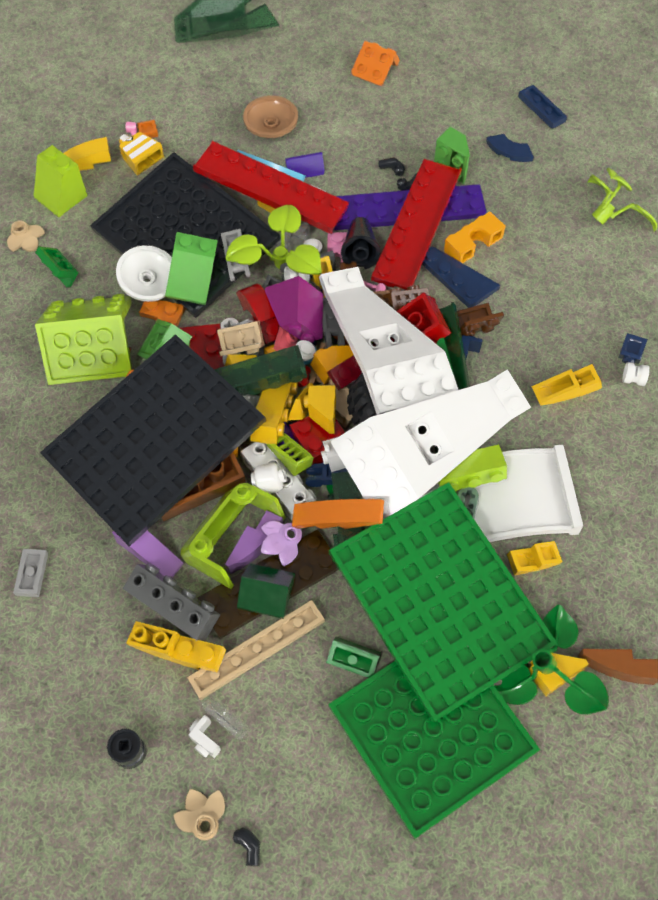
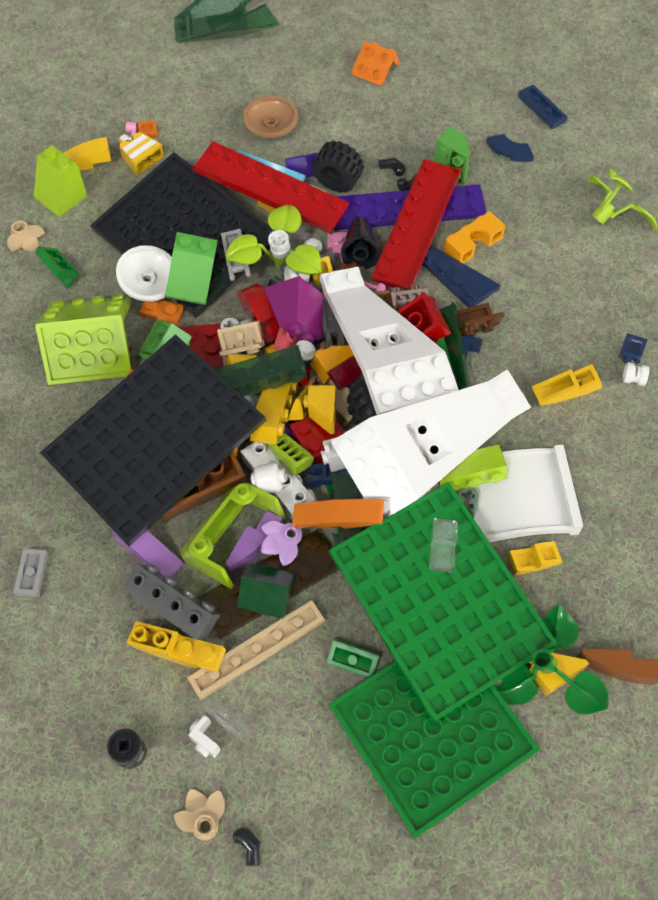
(279, 244): none -> white wheel
(337, 166): none -> black tyre
(443, 545): none -> clear slope

